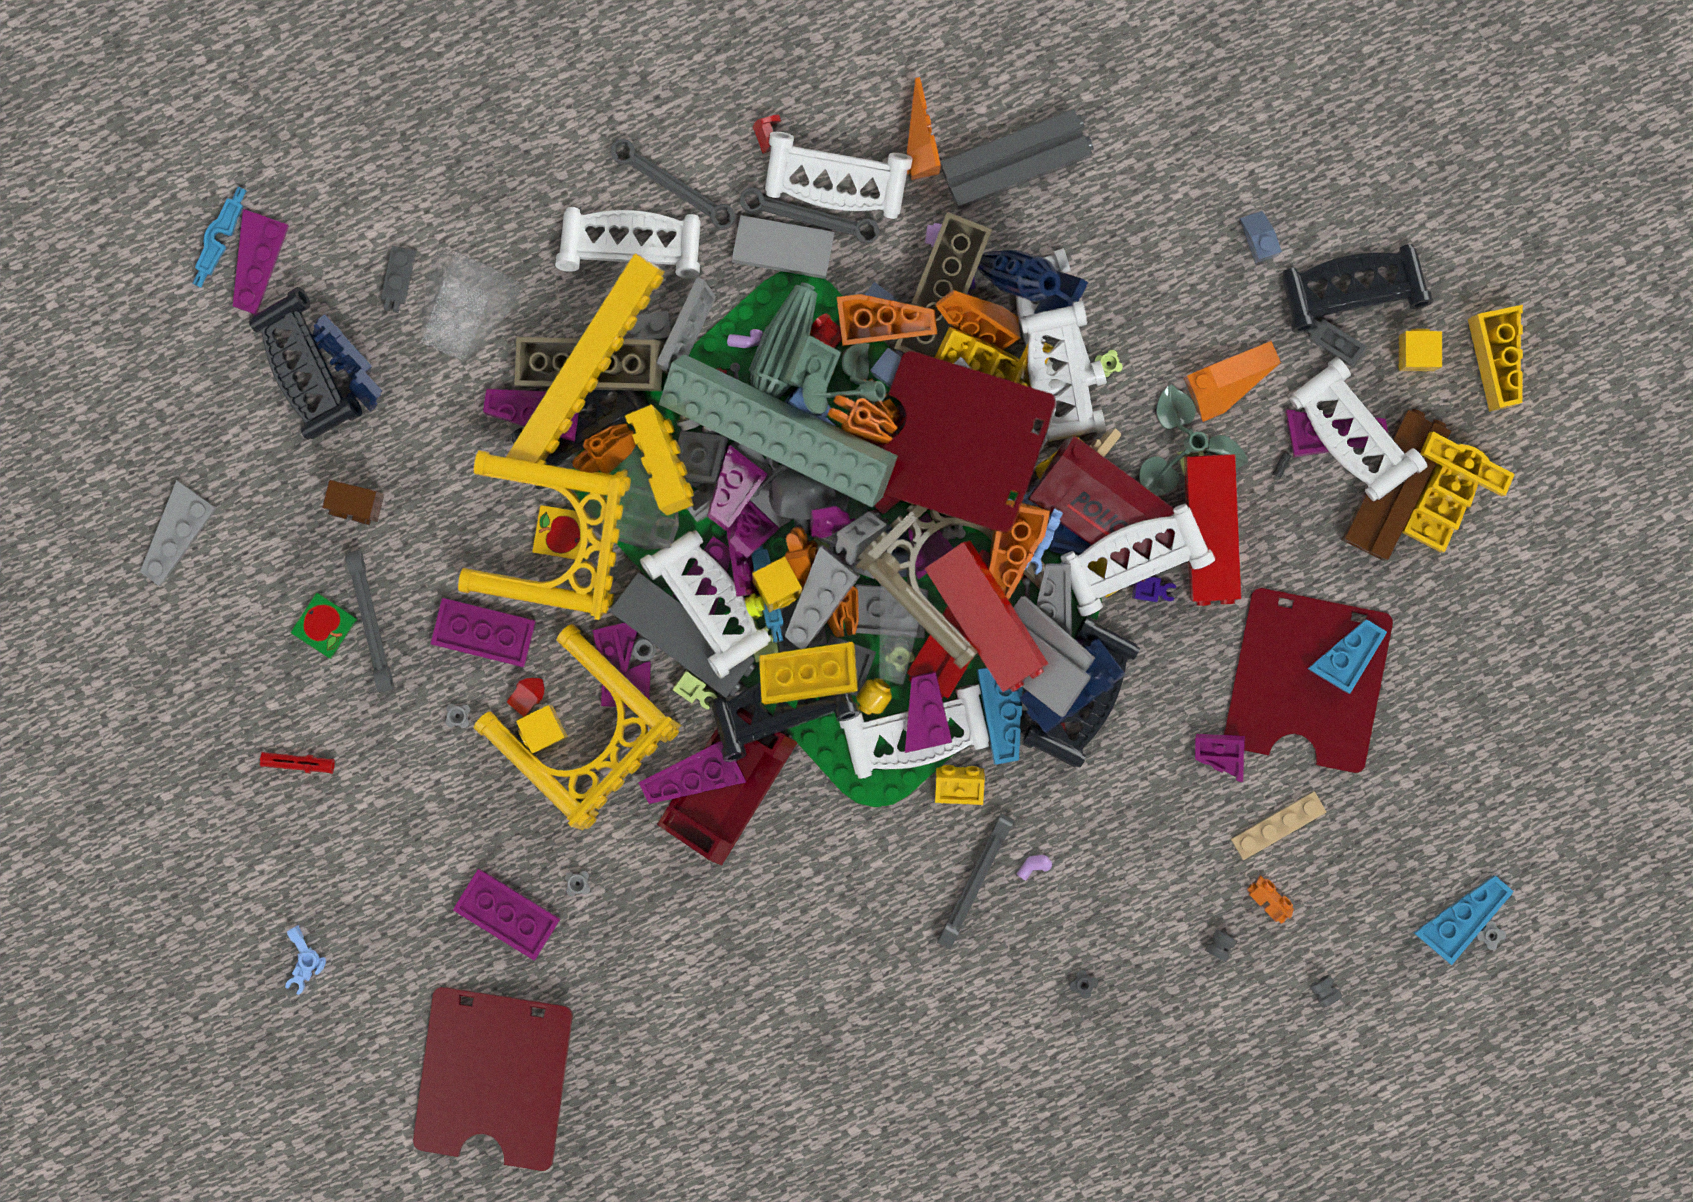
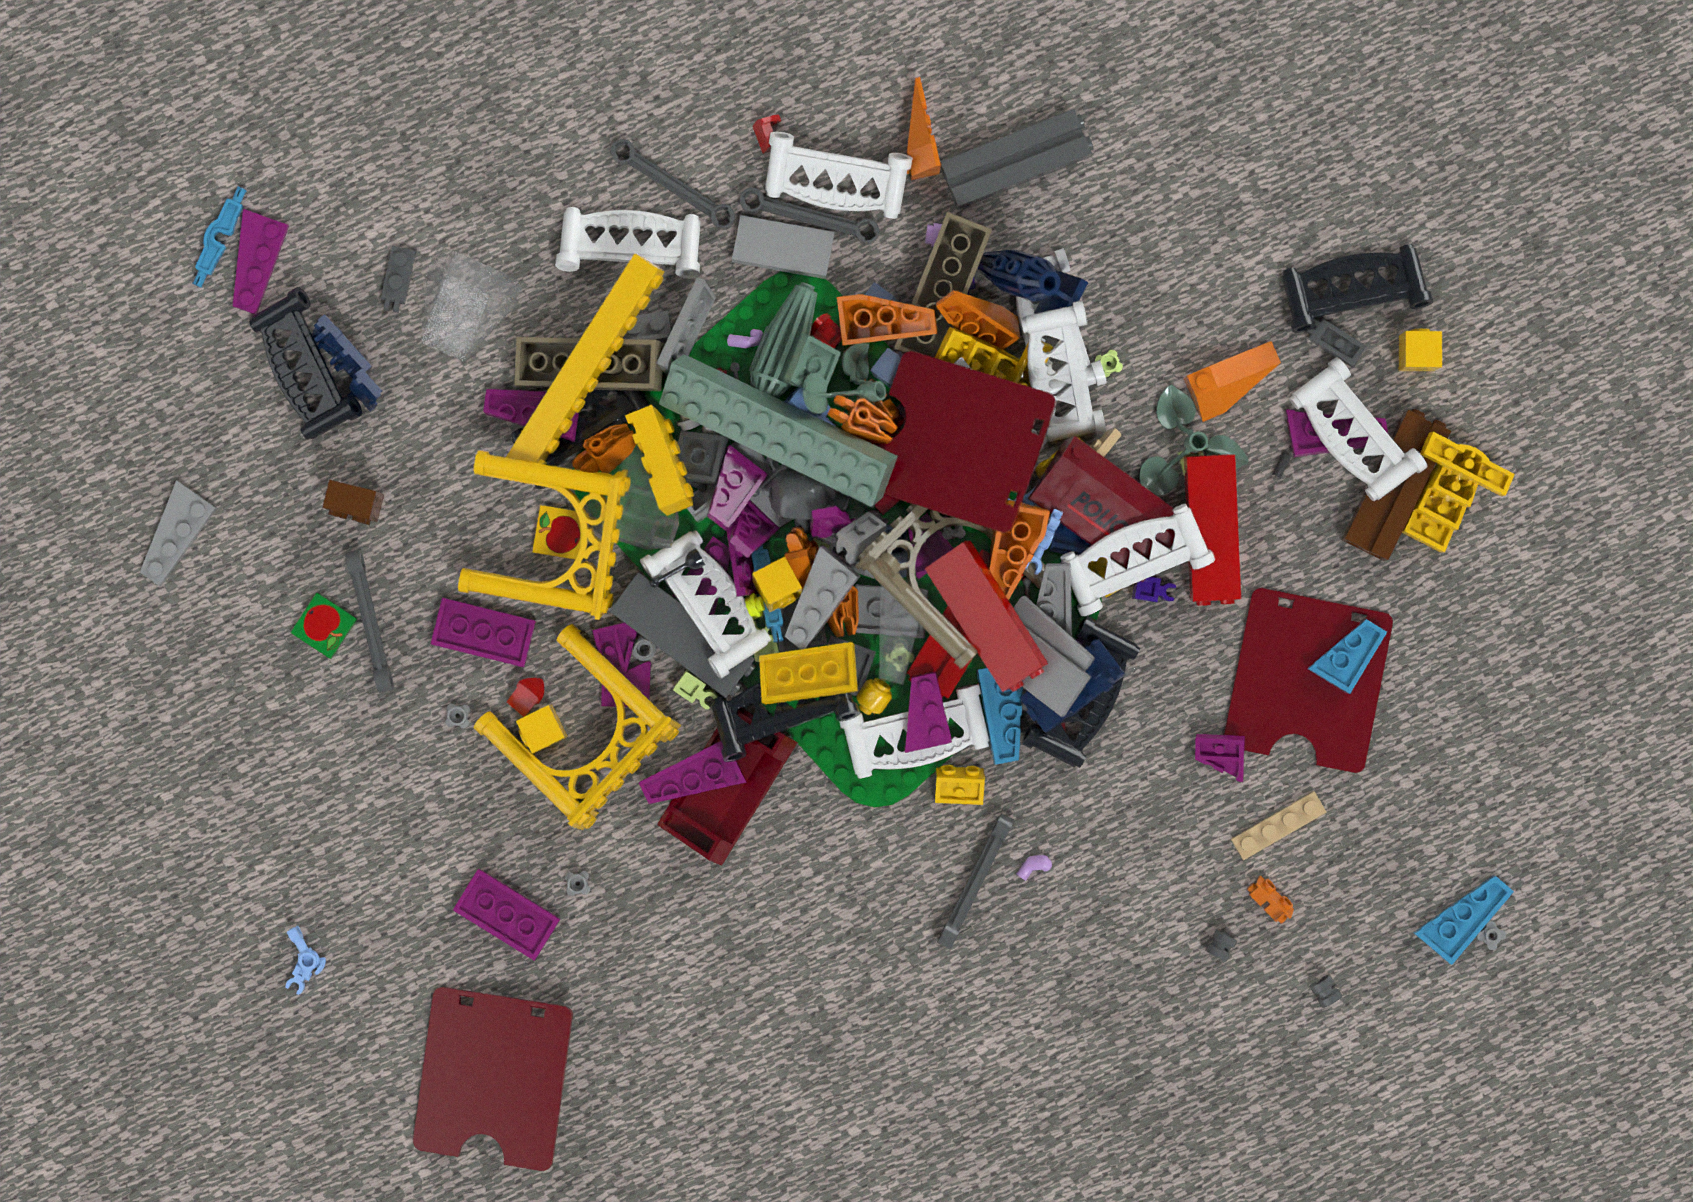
(324, 766): red pin -> none
(693, 560): none -> black hinge
(1077, 986): dark grey plate -> none
(1260, 237): sand blue slope -> none
(1499, 355): yellow wedge -> none

